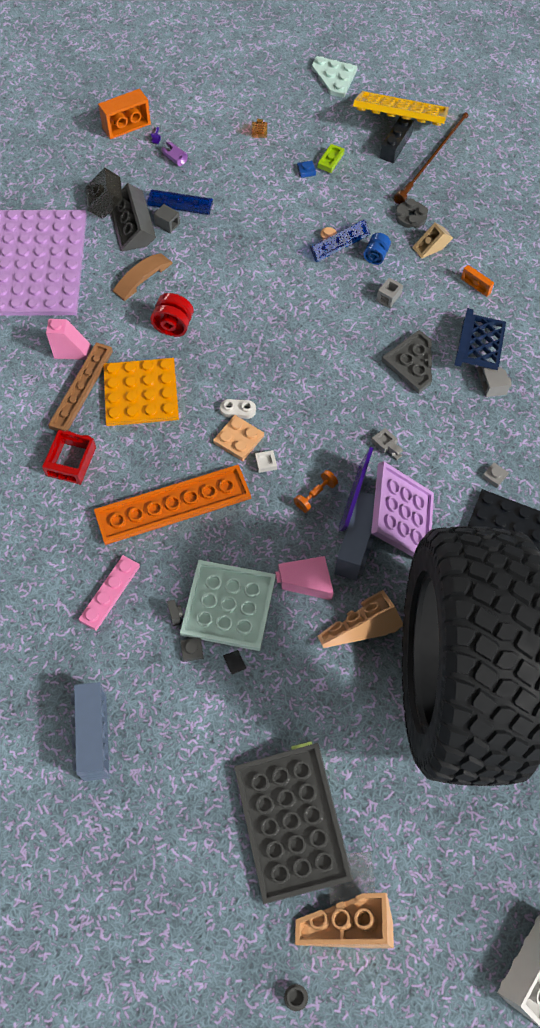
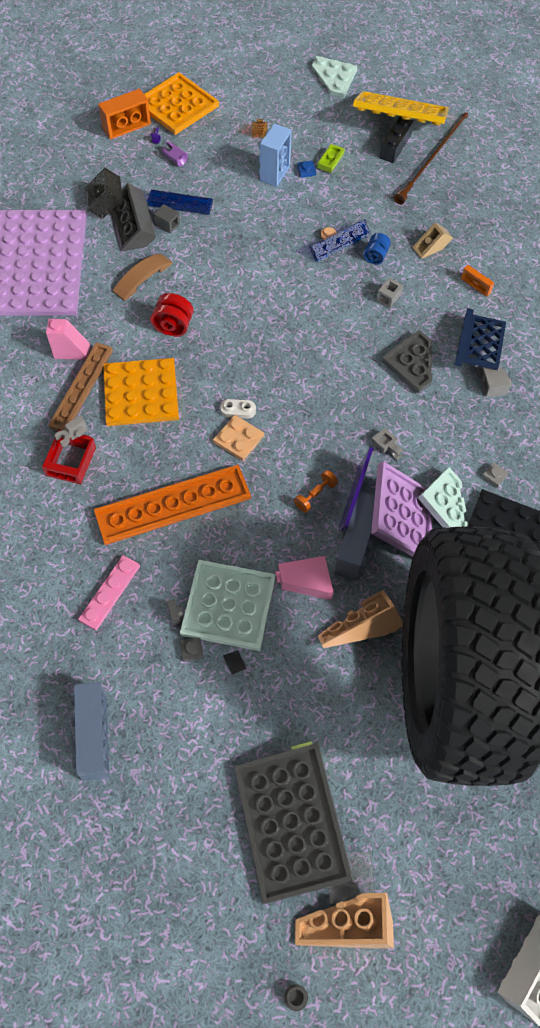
(72, 430): none -> light grey plate
(179, 103): none -> light orange plate
(266, 461): white plate -> none
(275, 154): none -> light blue brick
(411, 206): dark grey plate -> none
(445, 500): none -> light aqua plate

